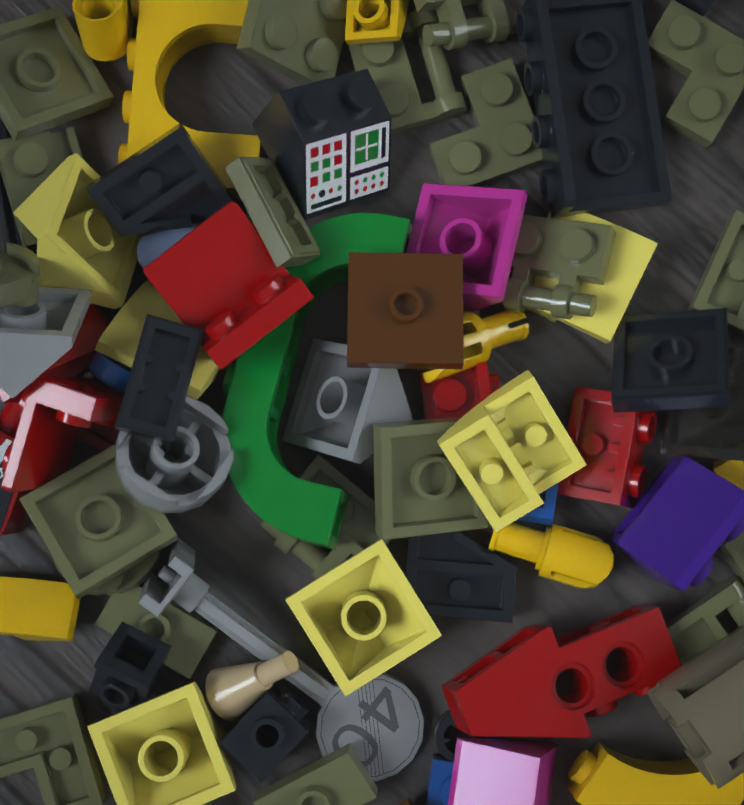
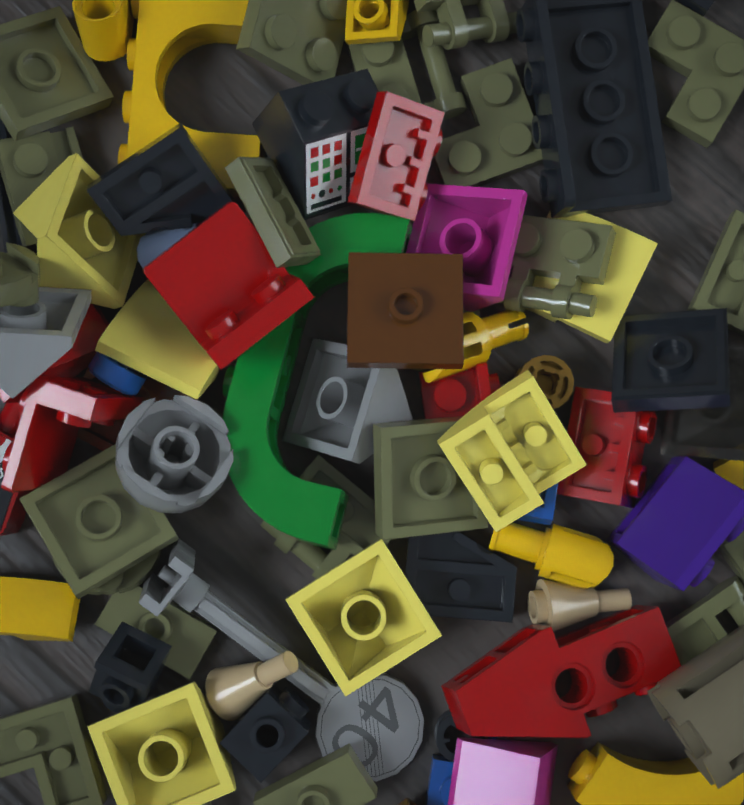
(159, 379): black plate -> none
(396, 156): none -> bracket
(559, 375): none -> pearl gold wheel
(564, 605): none -> tan cone

